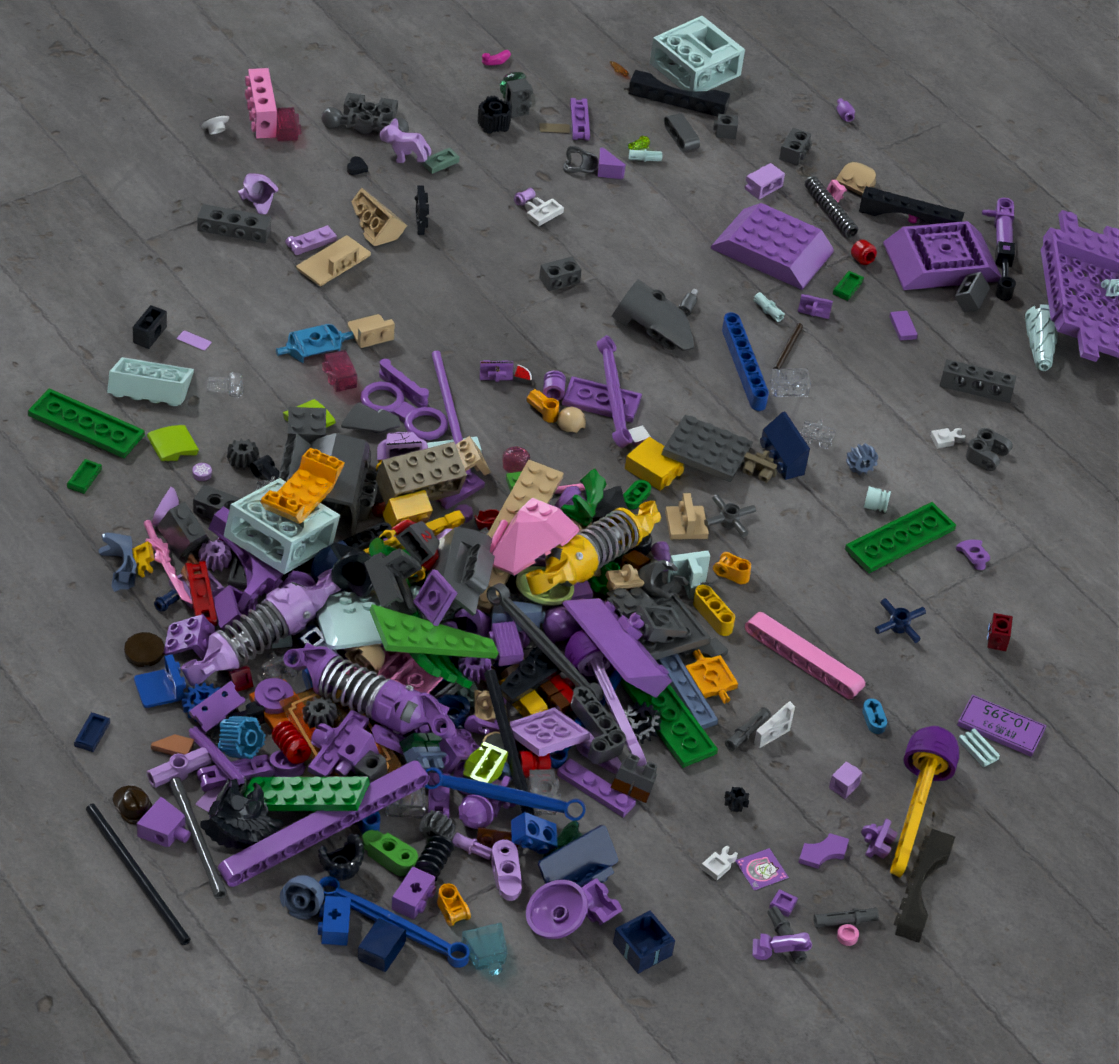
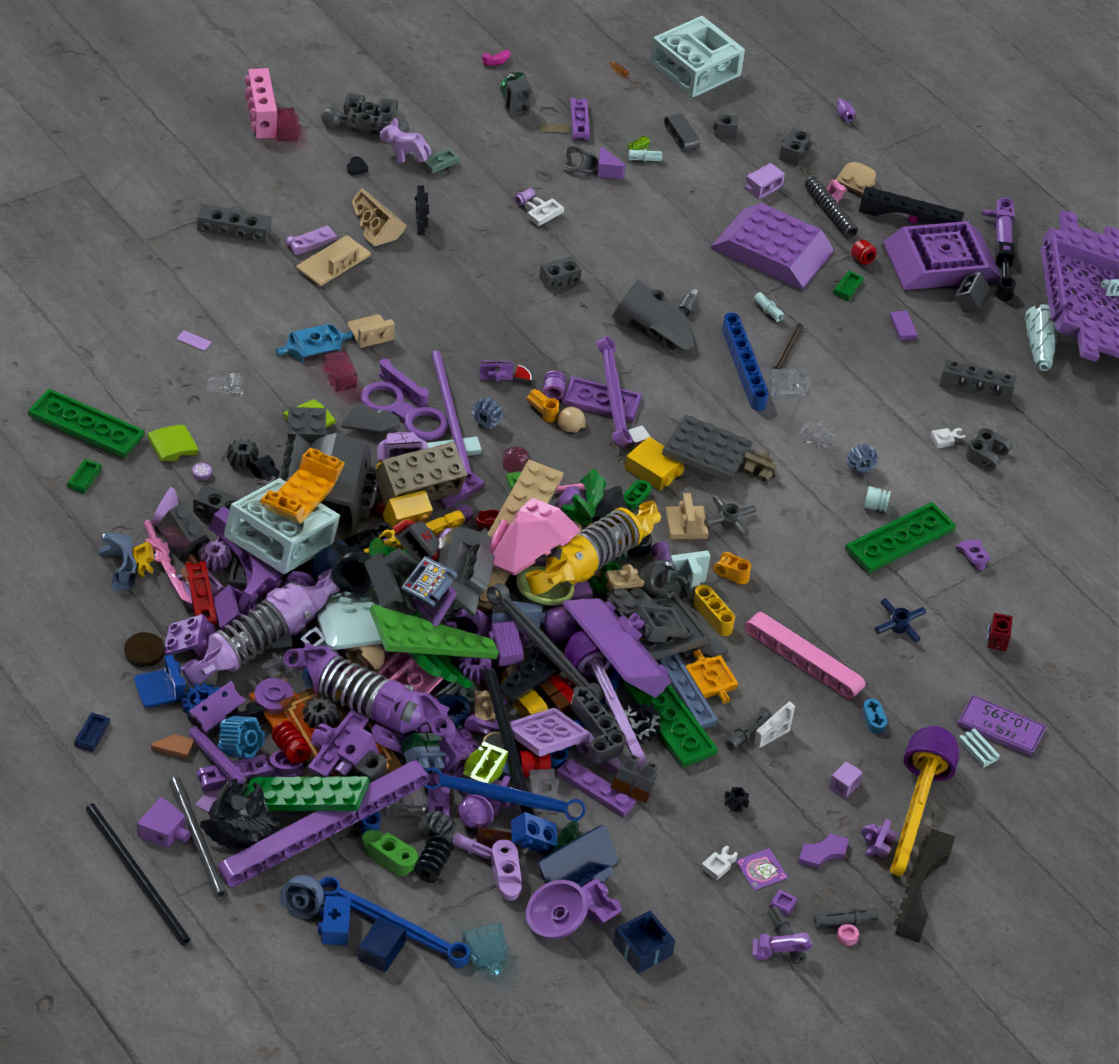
(131, 803): dark brown piece -> none
(149, 326): black brick -> none
(149, 381): light aqua slope -> none
(166, 600): dark blue pin -> none
(179, 767): lavender piece -> none
(215, 125): white piece -> none
(241, 678): dark red tile -> none
(258, 190): lavender piece -> none
(344, 861): black hair -> none
(414, 893): medium lavender brick -> none
(428, 580): none -> sand blue container
(452, 908): light orange piece -> none
(472, 456): tan bracket -> none
(487, 413): none -> sand blue gear
(494, 115): black brick -> none
(635, 559): reddish brown brick -> none
(708, 102): black arch -> none
(785, 446): dark blue slope -> none
(815, 306): medium lavender hips -> none

